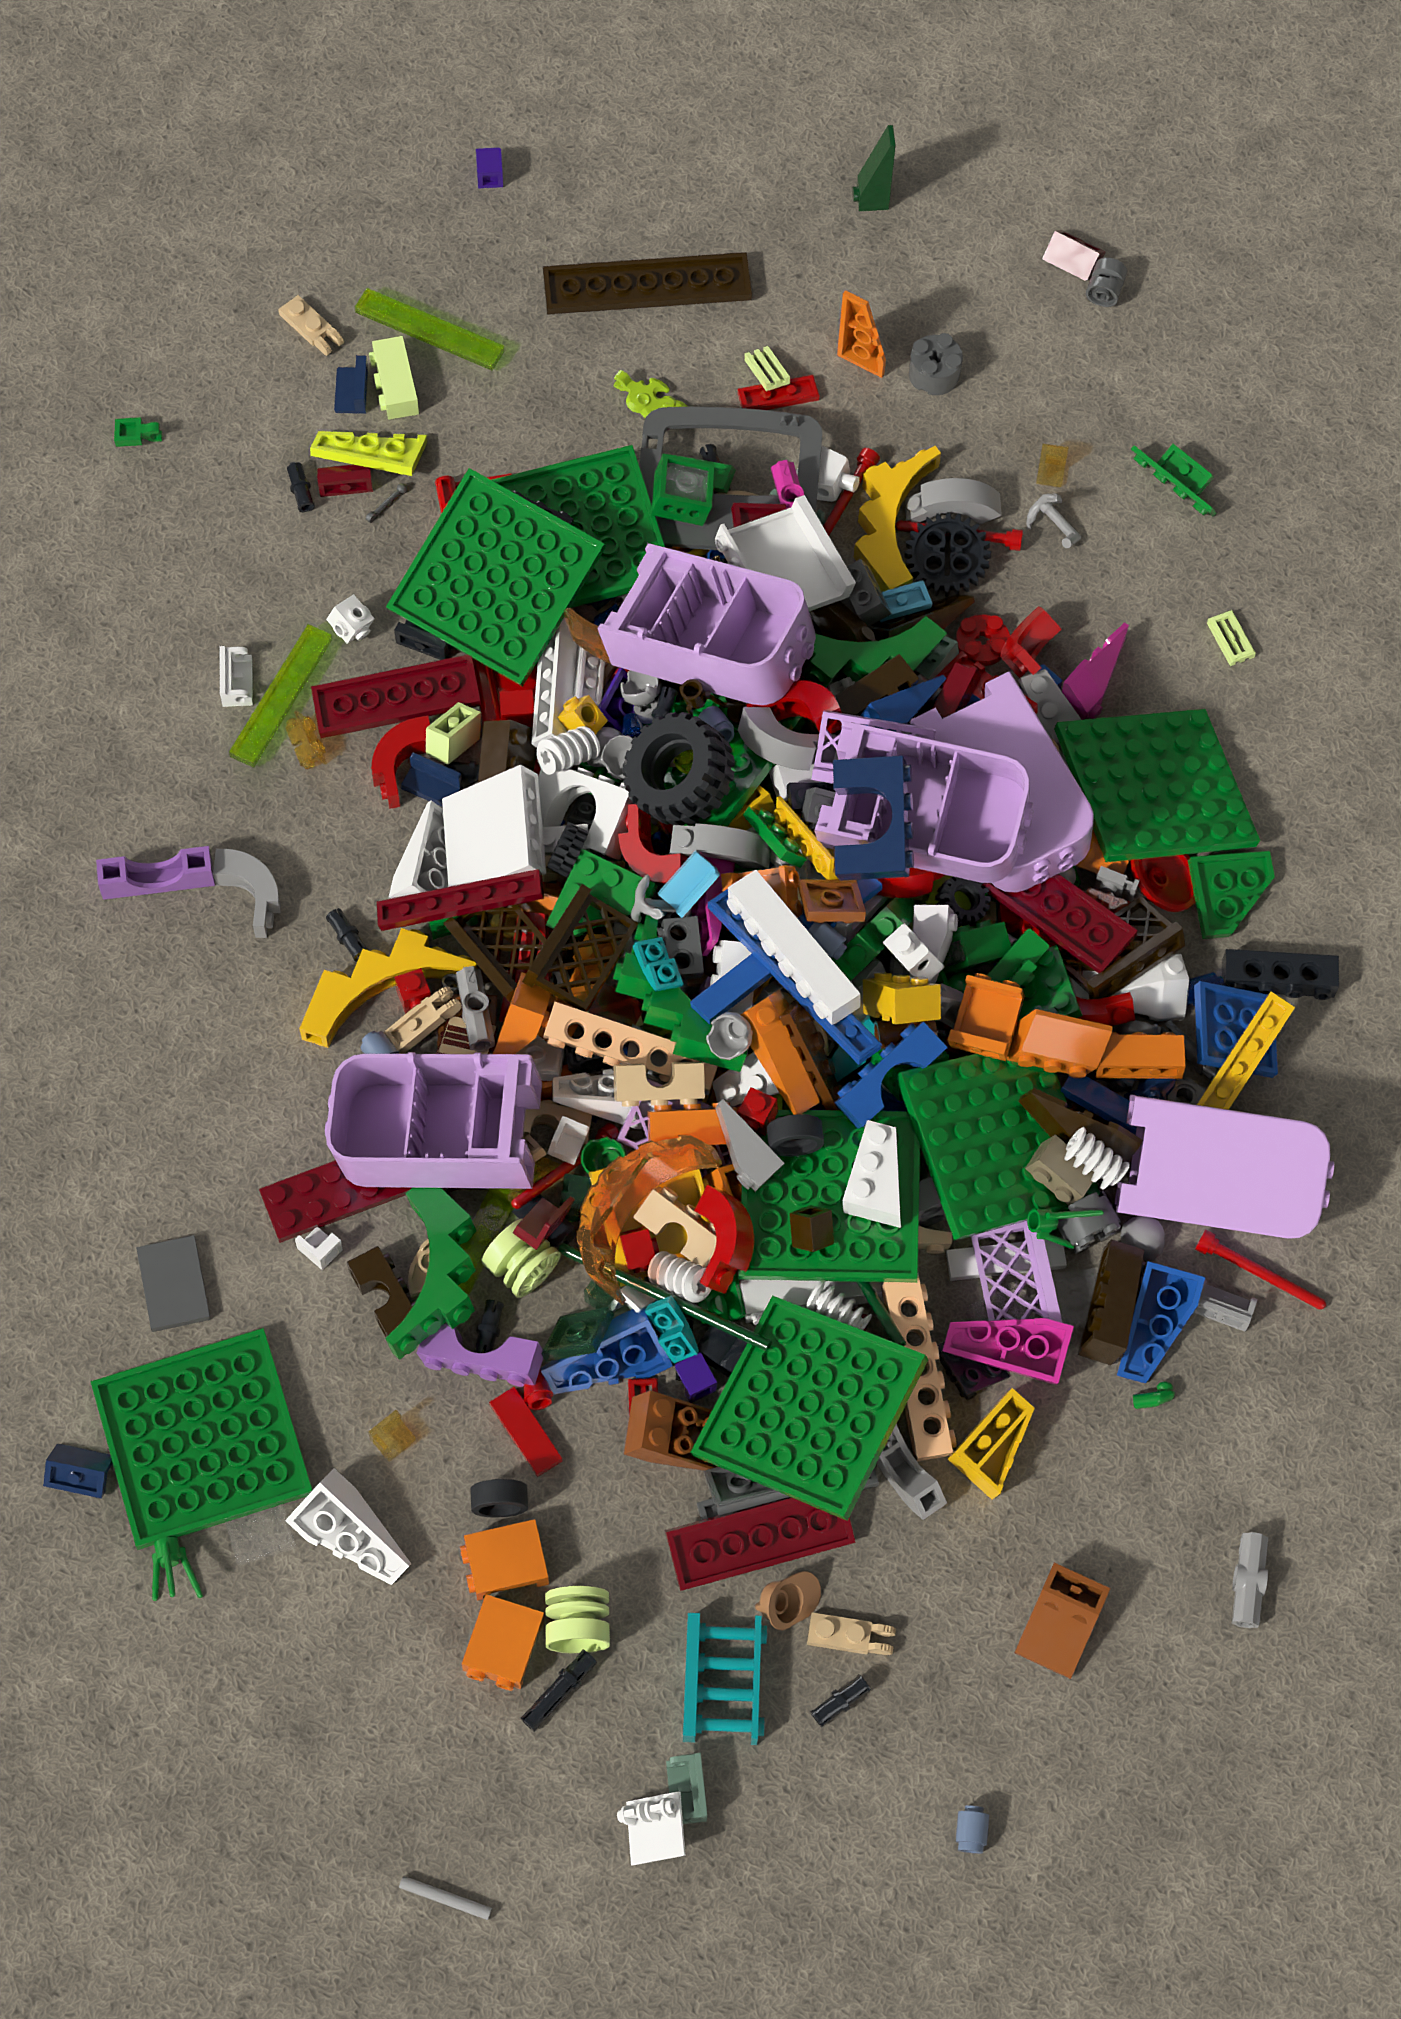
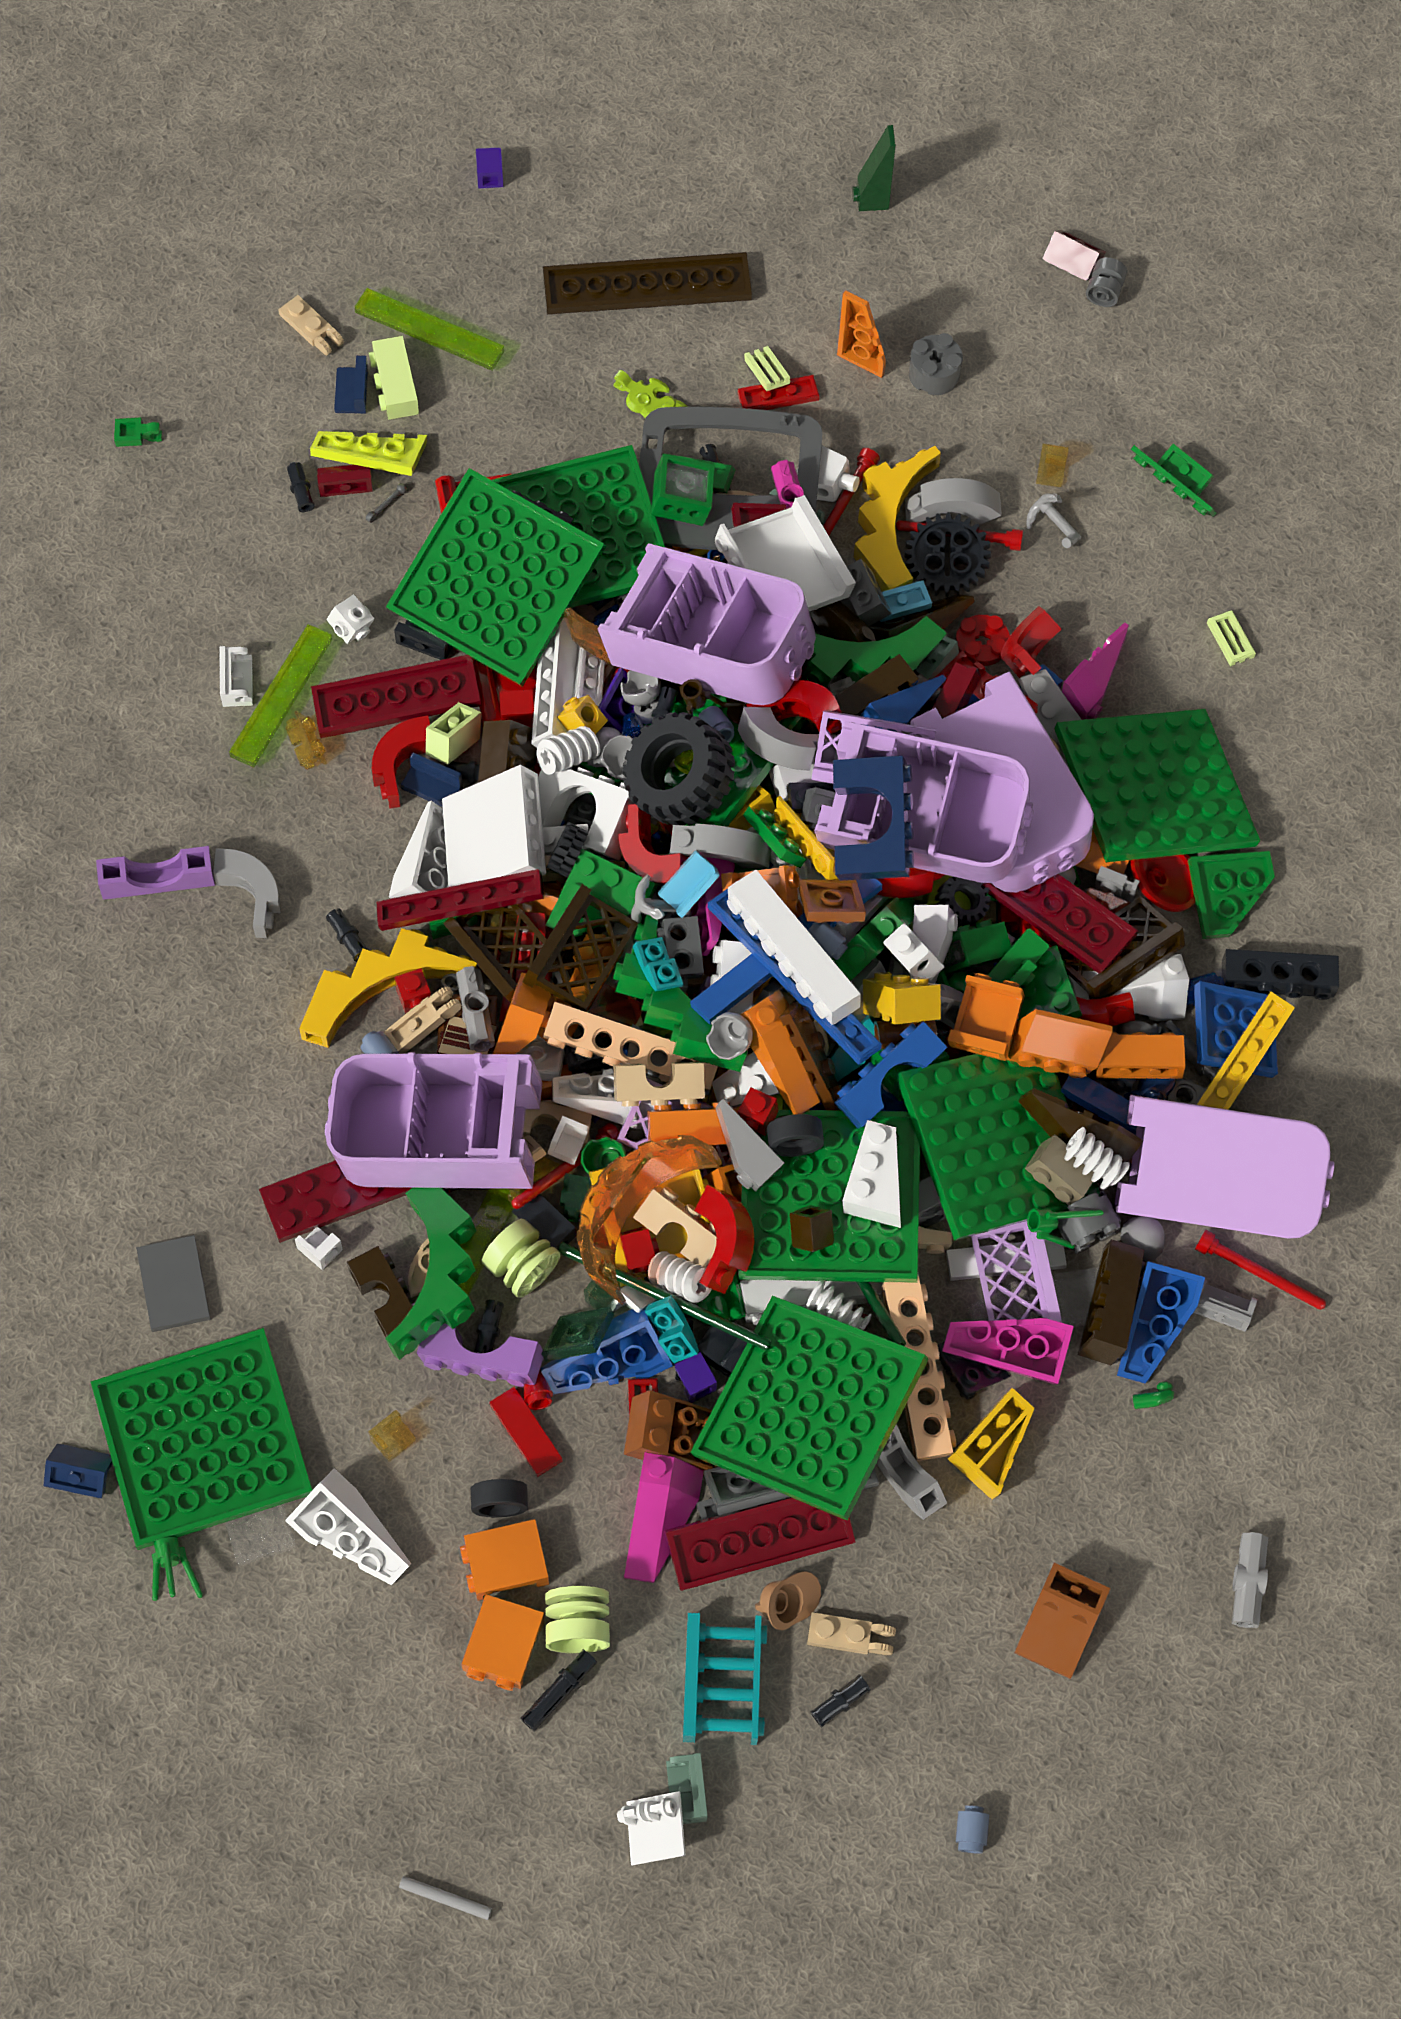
(541, 1222): dark red panel -> none
(664, 1501): none -> dark pink wedge

